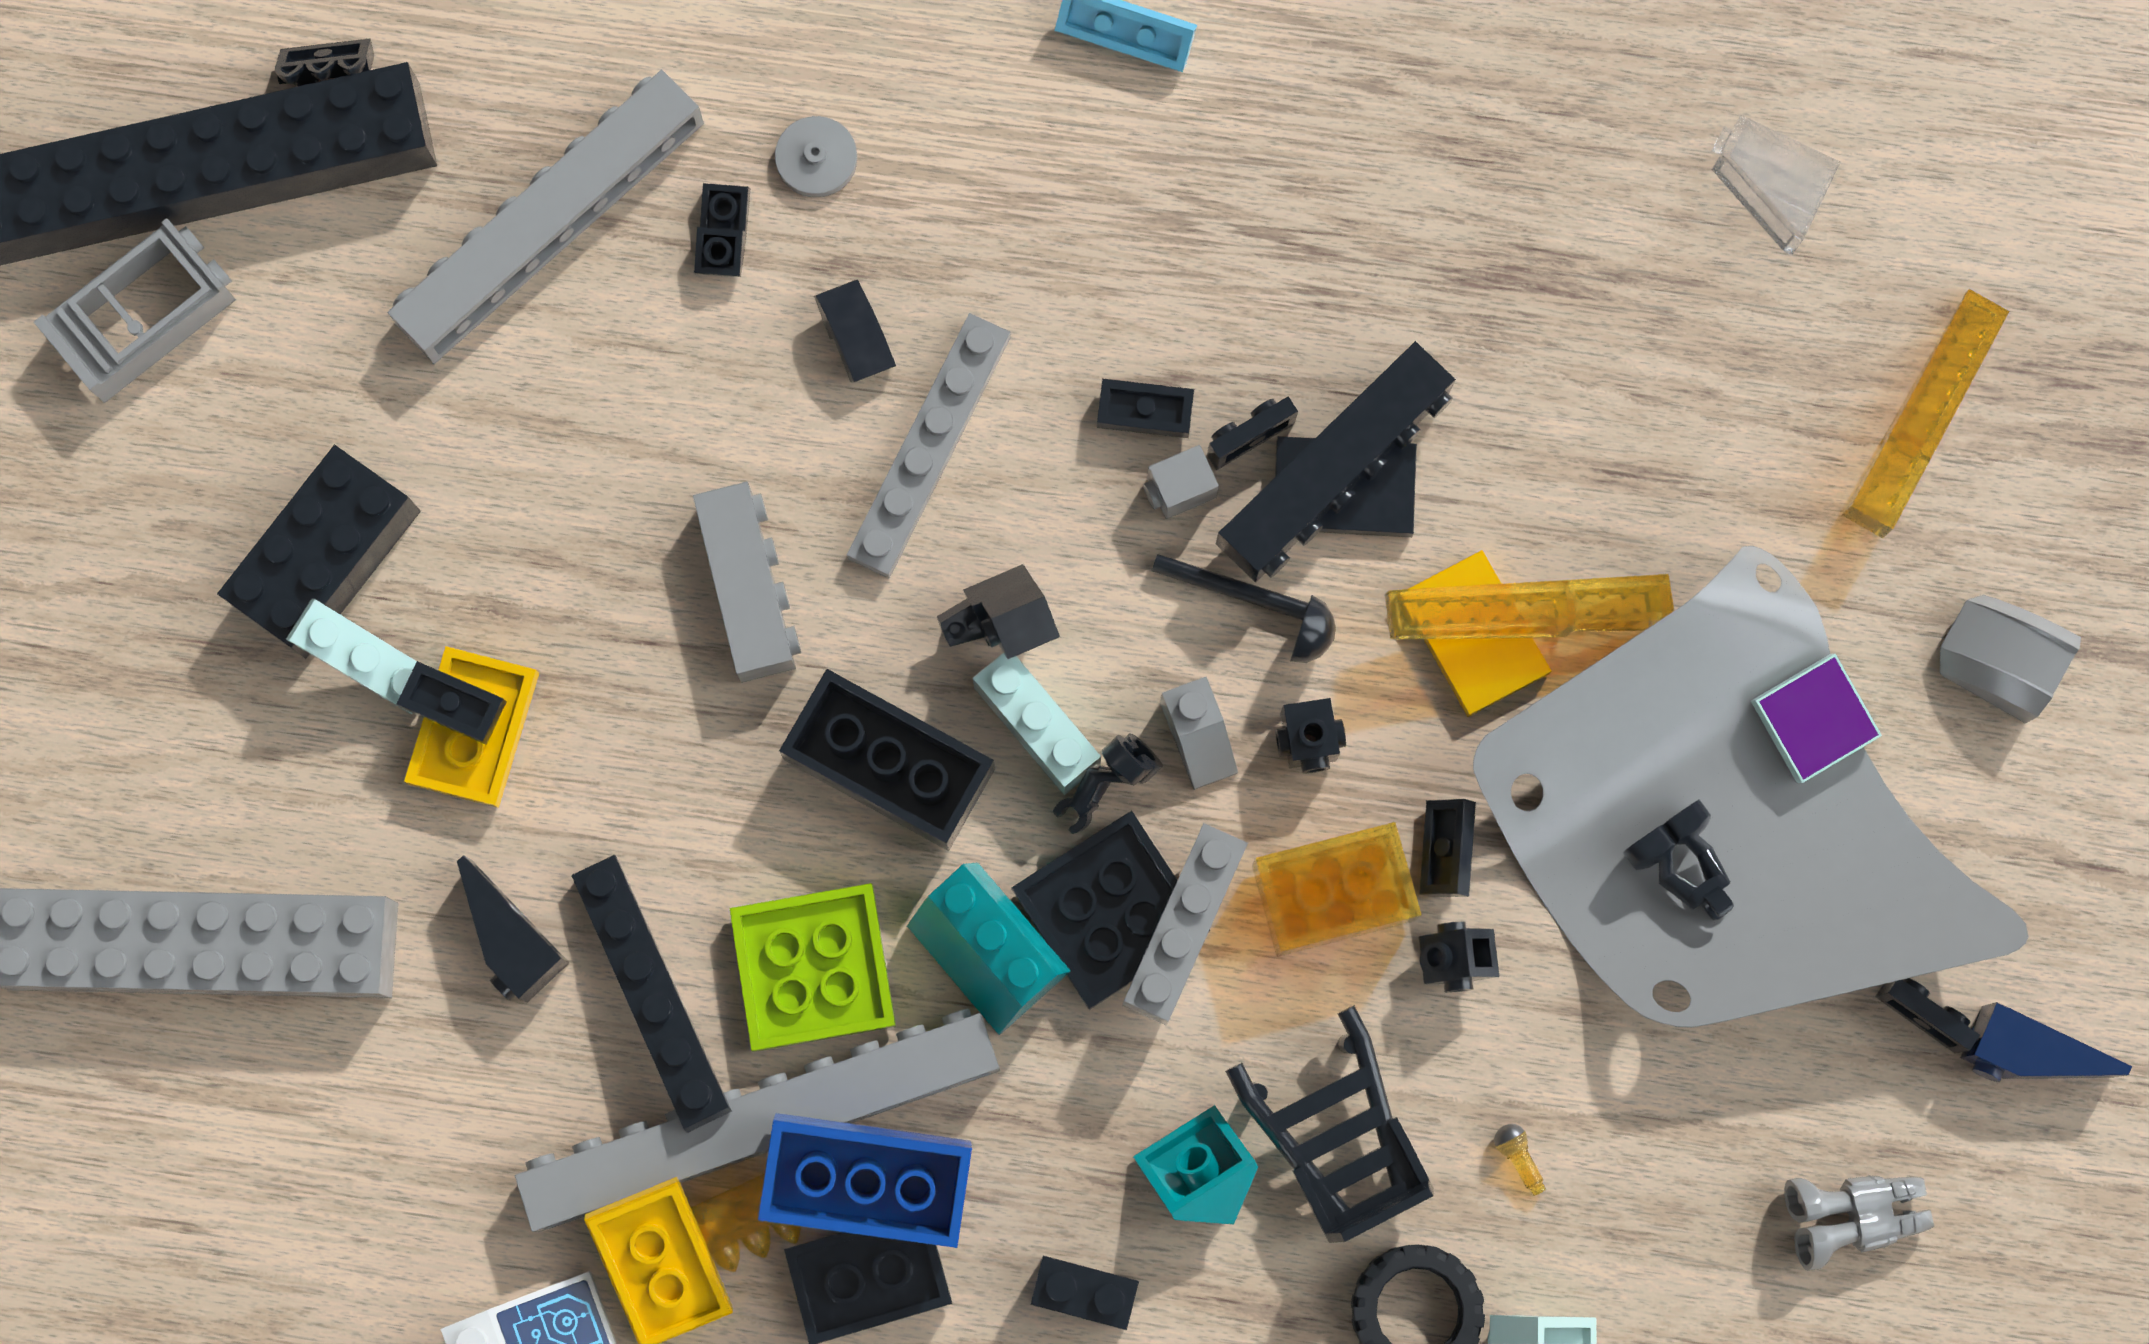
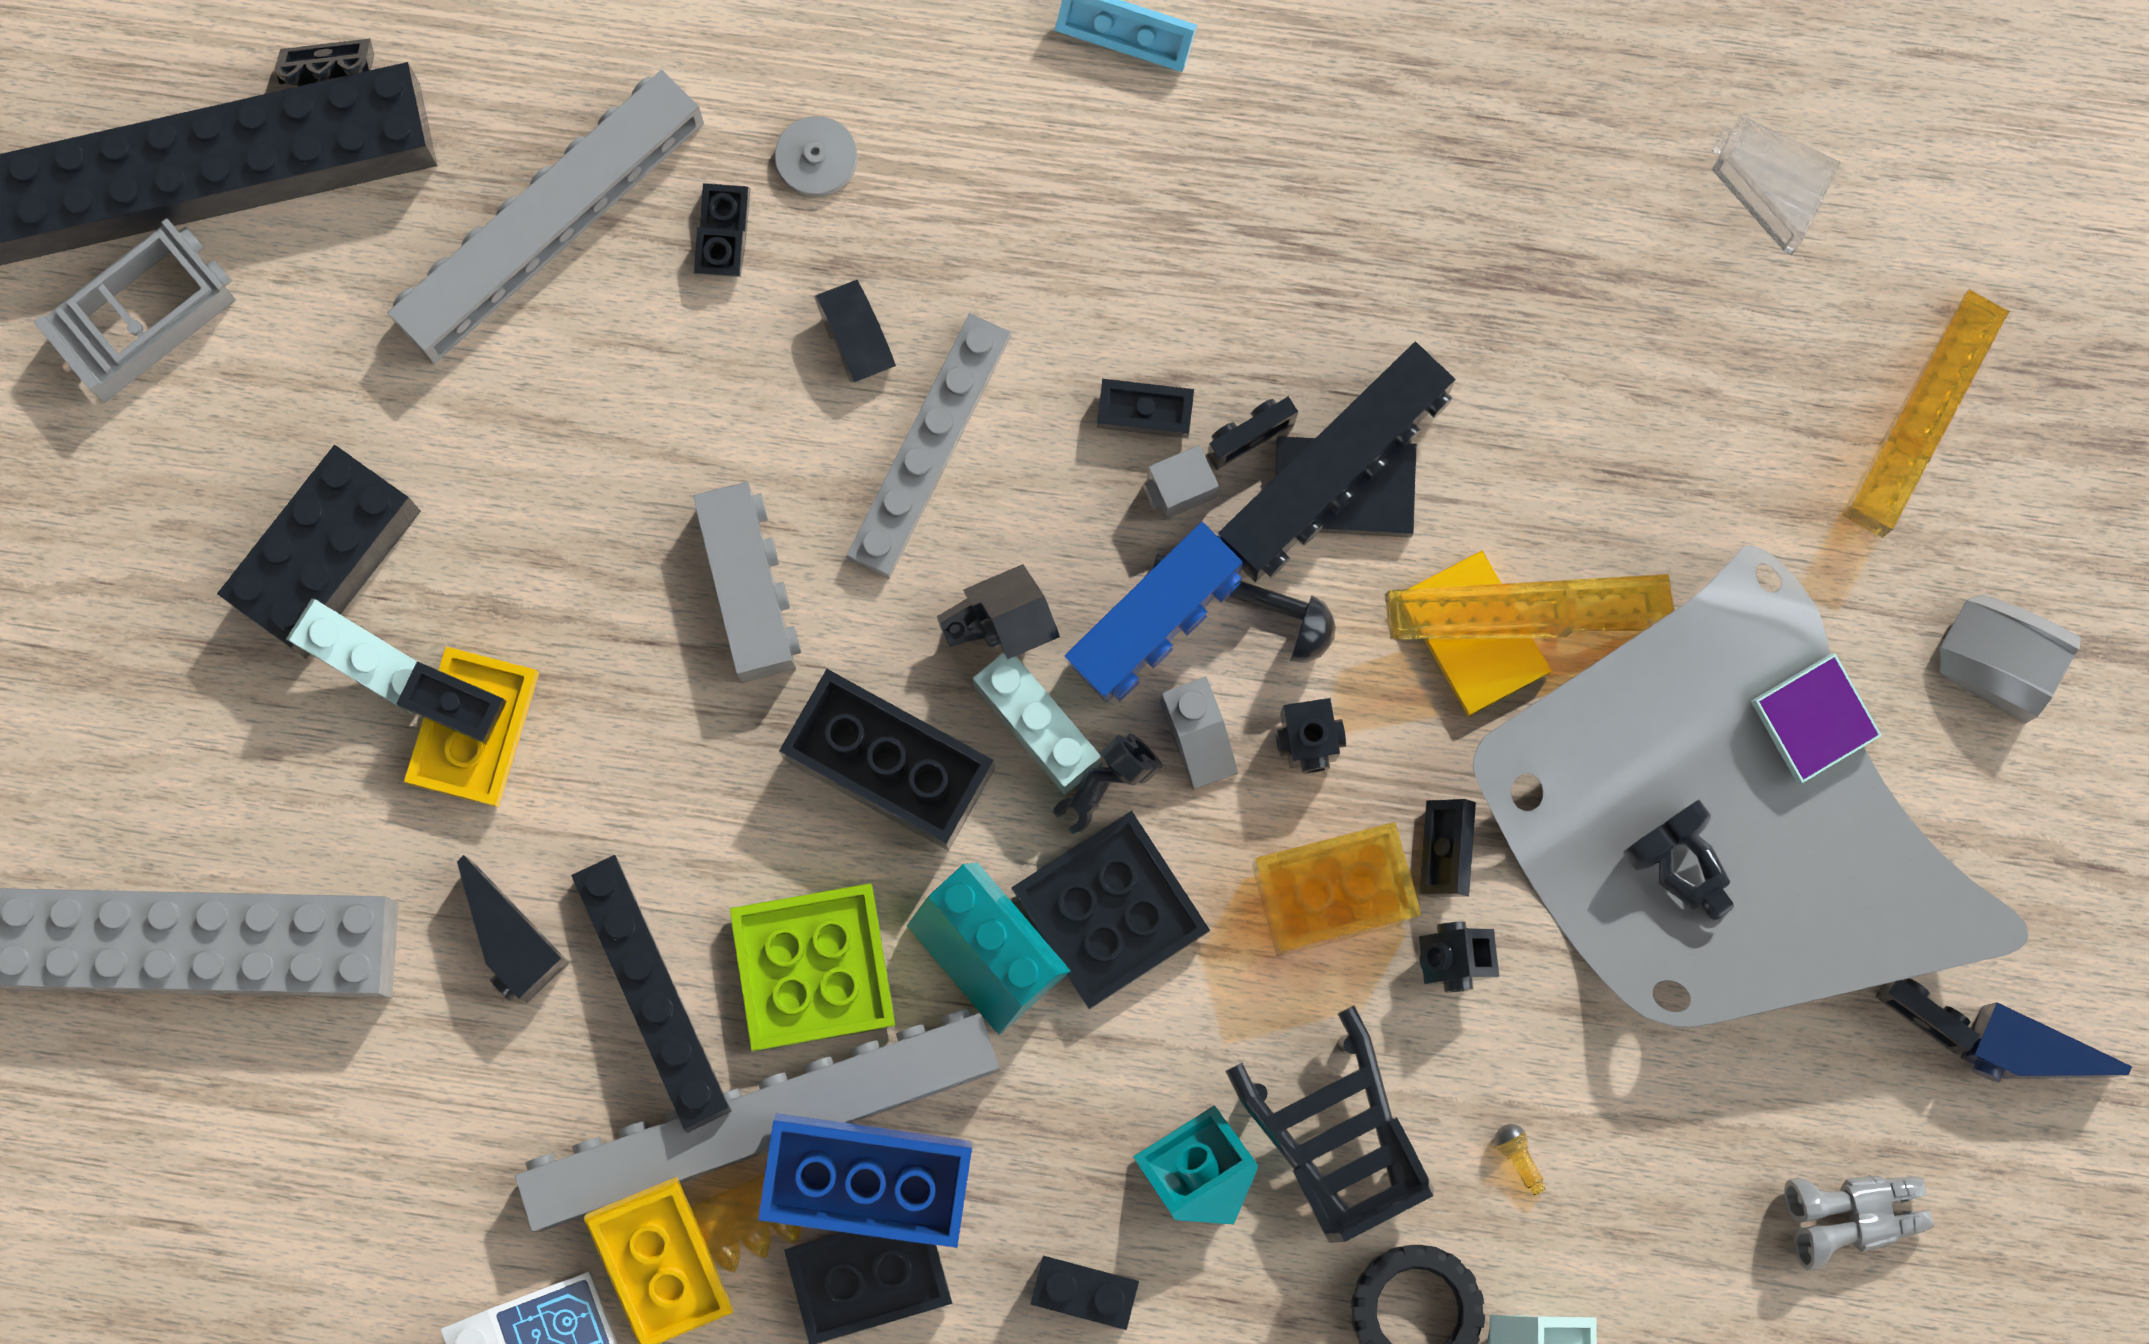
(1154, 612): none -> blue brick
(1184, 924): light grey brick -> none

